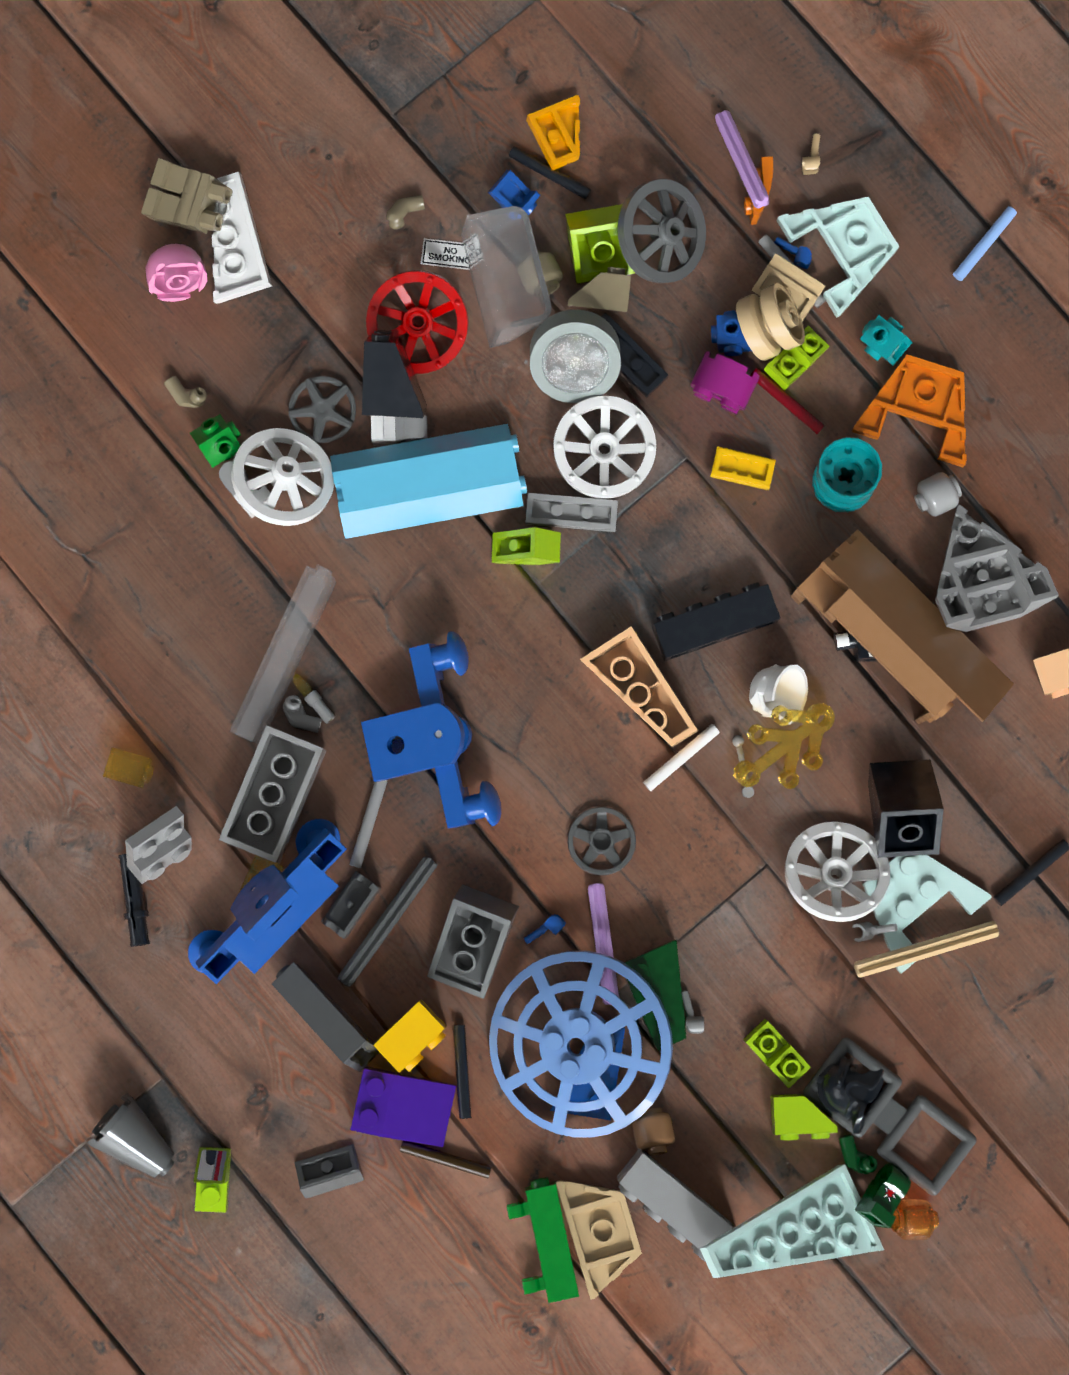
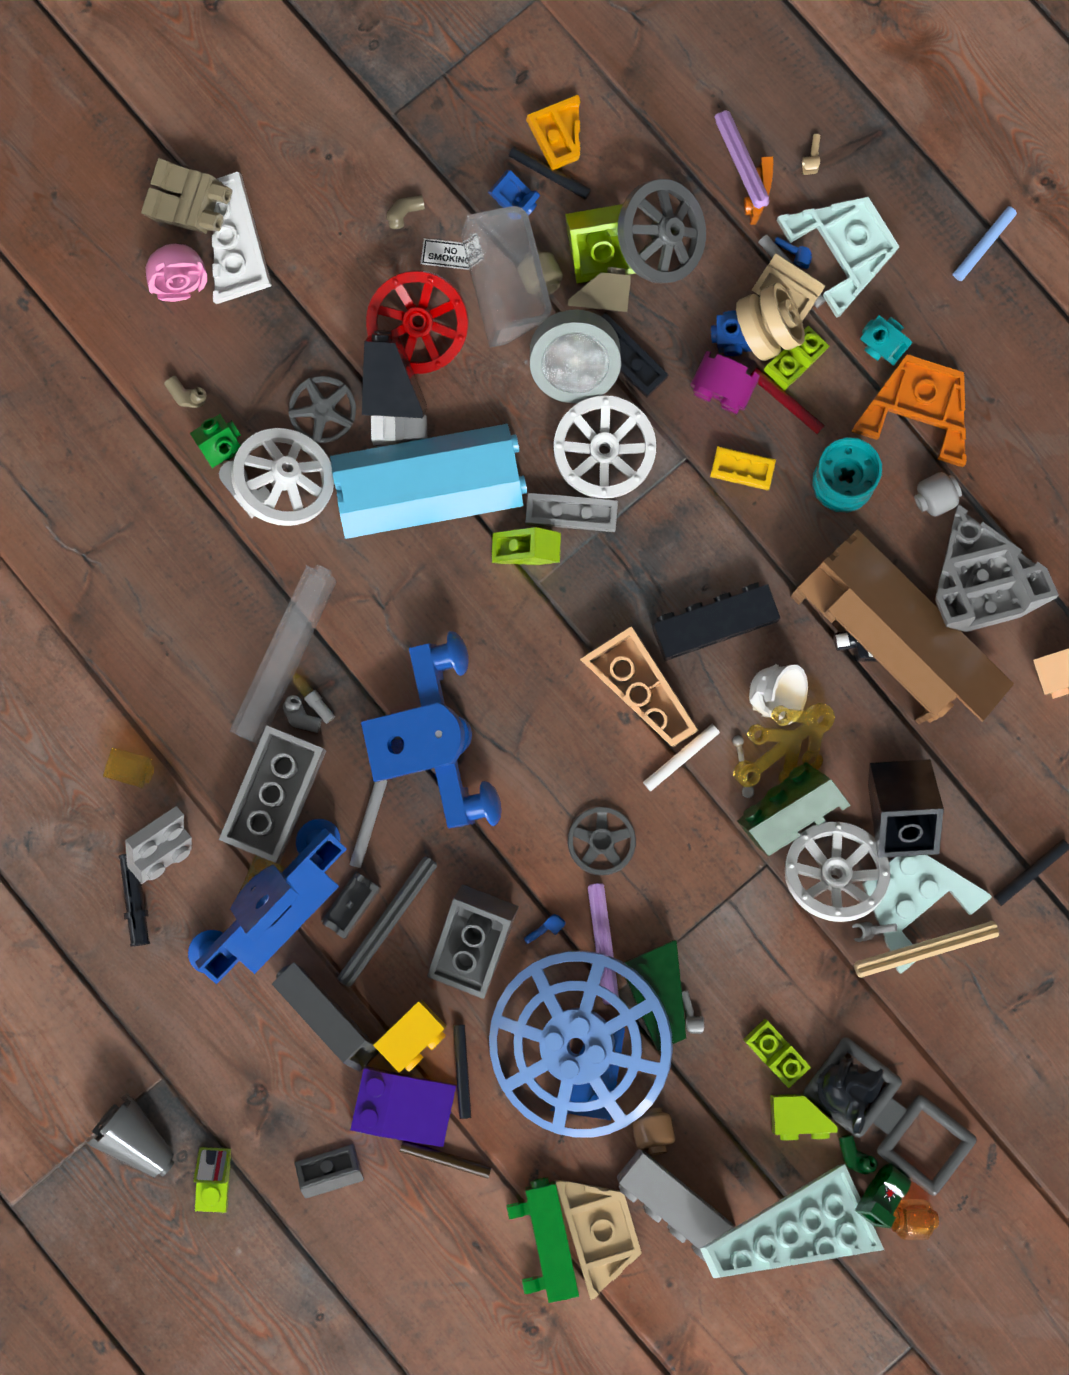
(791, 807): none -> wedge

